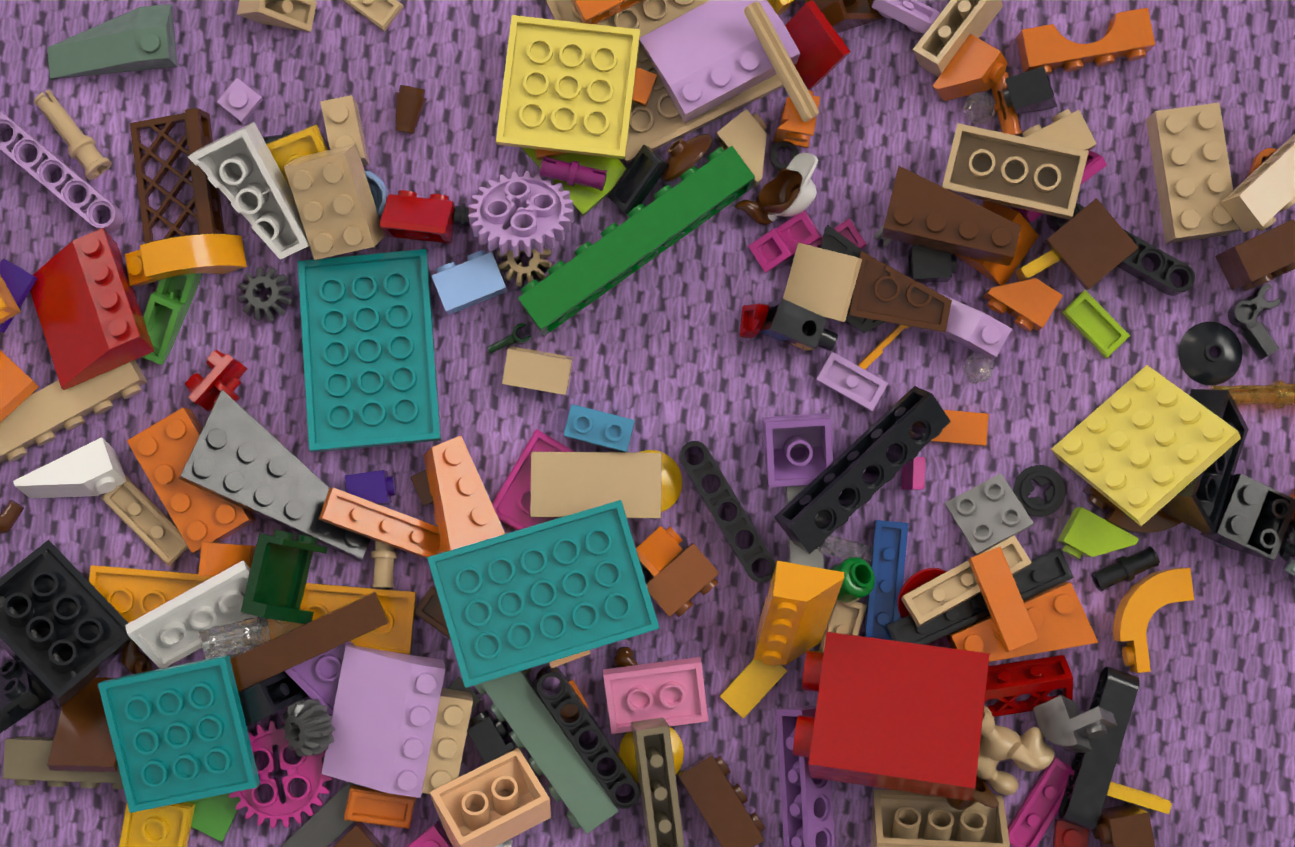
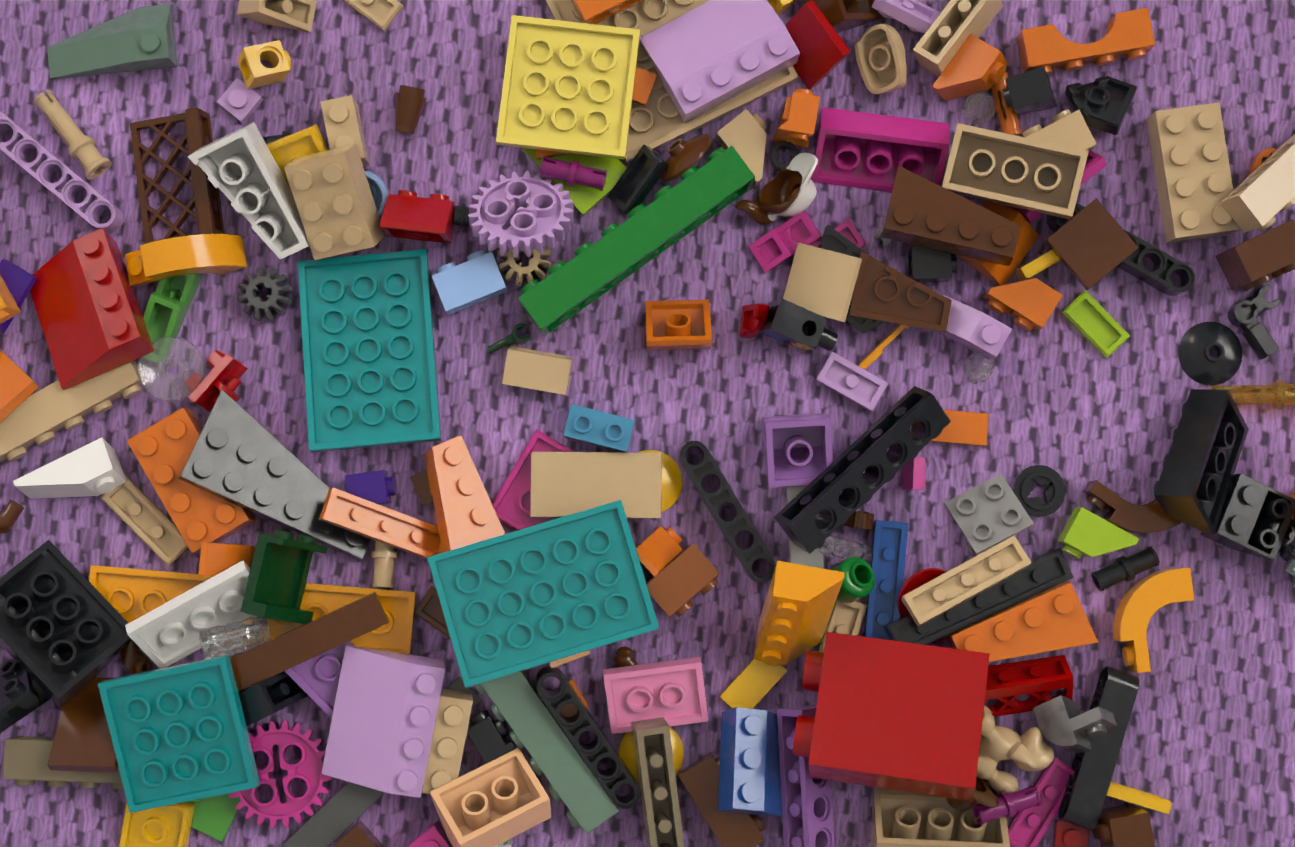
(156, 365): none -> clear dish
(255, 73): none -> yellow brick
(308, 727): dark grey gear -> none
(378, 807): orange tile -> none
(678, 325): none -> orange slope
(749, 763): none -> blue slope
(781, 61): tan axle -> none
(861, 520): none -> reddish brown axle
(868, 147): none -> dark pink slope
(881, 59): none -> tan piece
(1003, 599): orange tile -> none
(1008, 804): none -> magenta pin
(1102, 102): none -> black plate
(1145, 444): light yellow plate -> none

